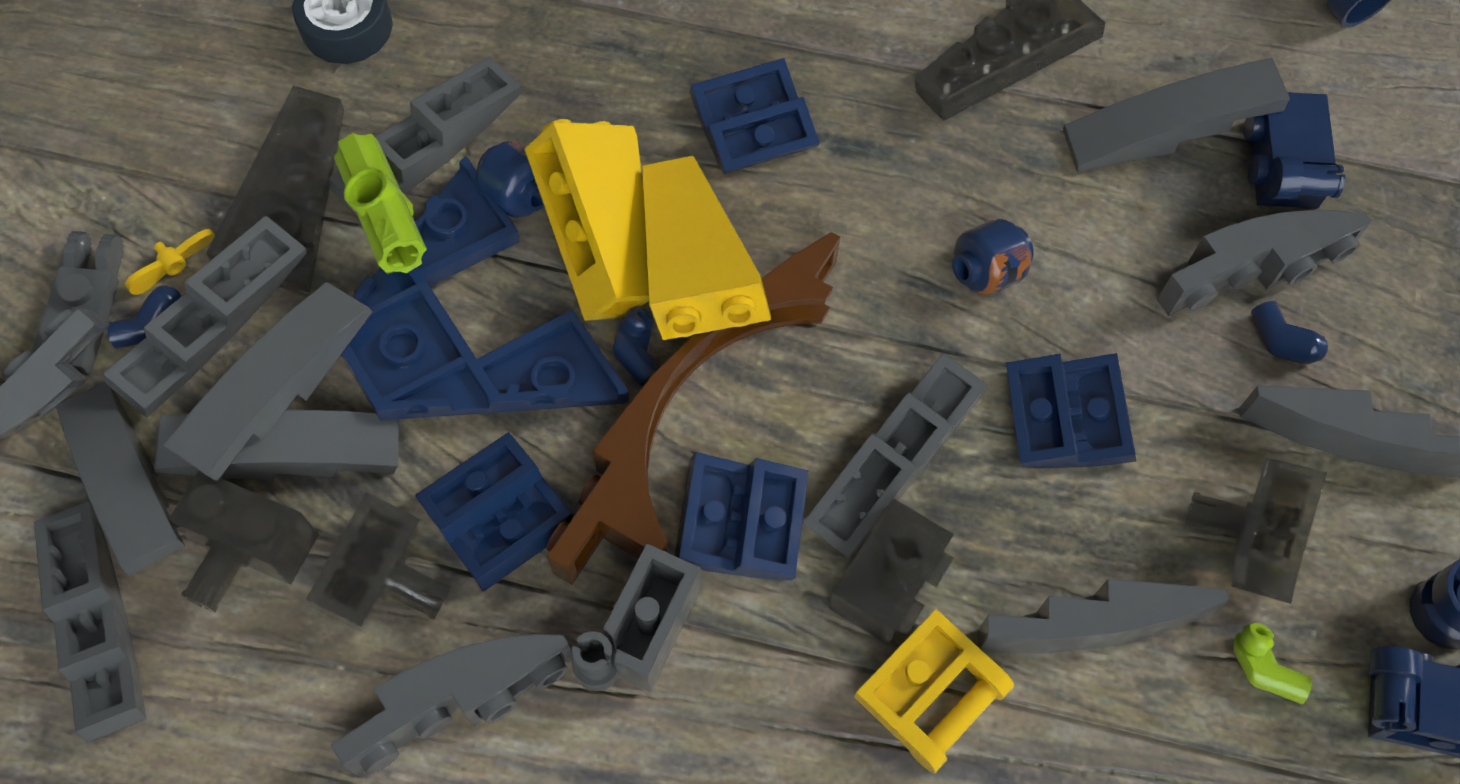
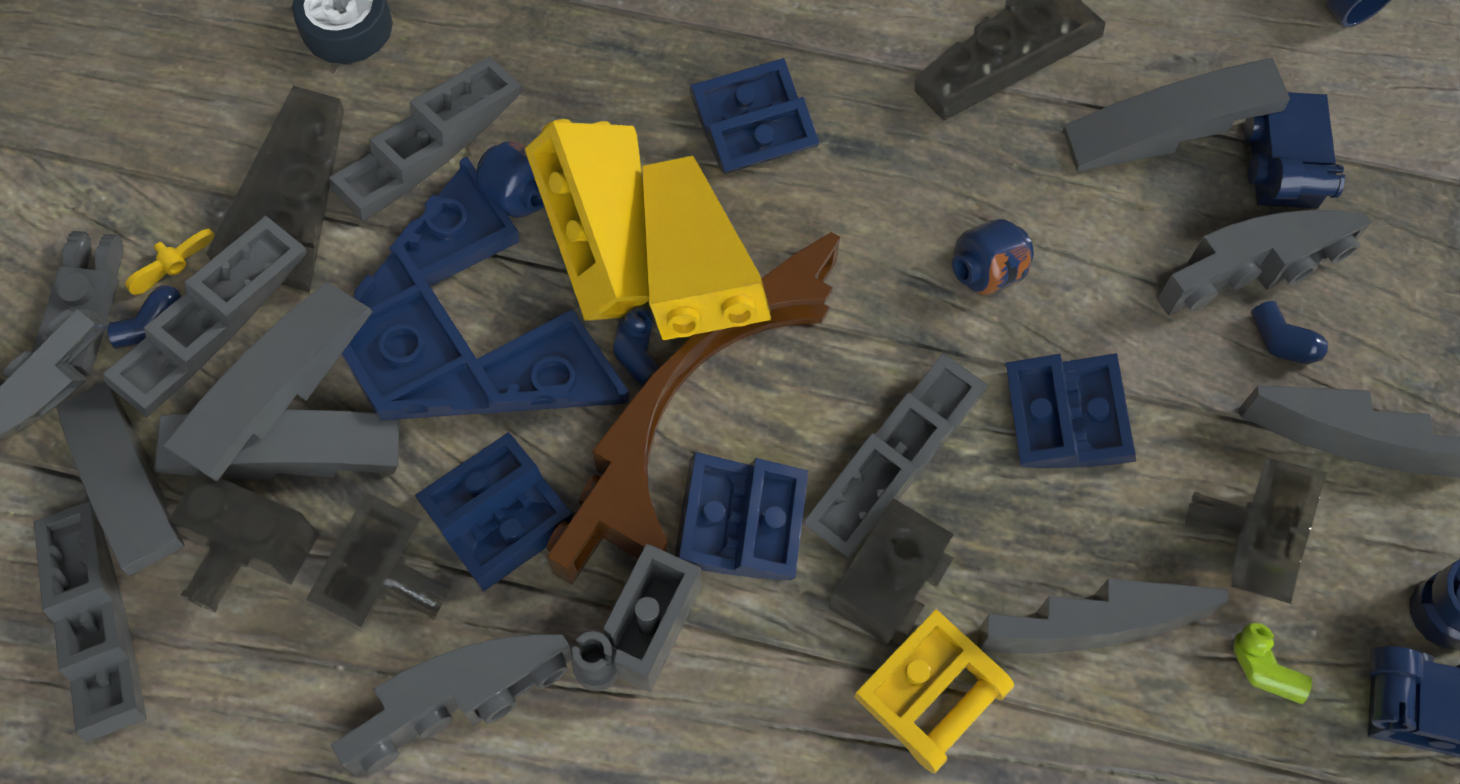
(379, 203): lime piece -> none

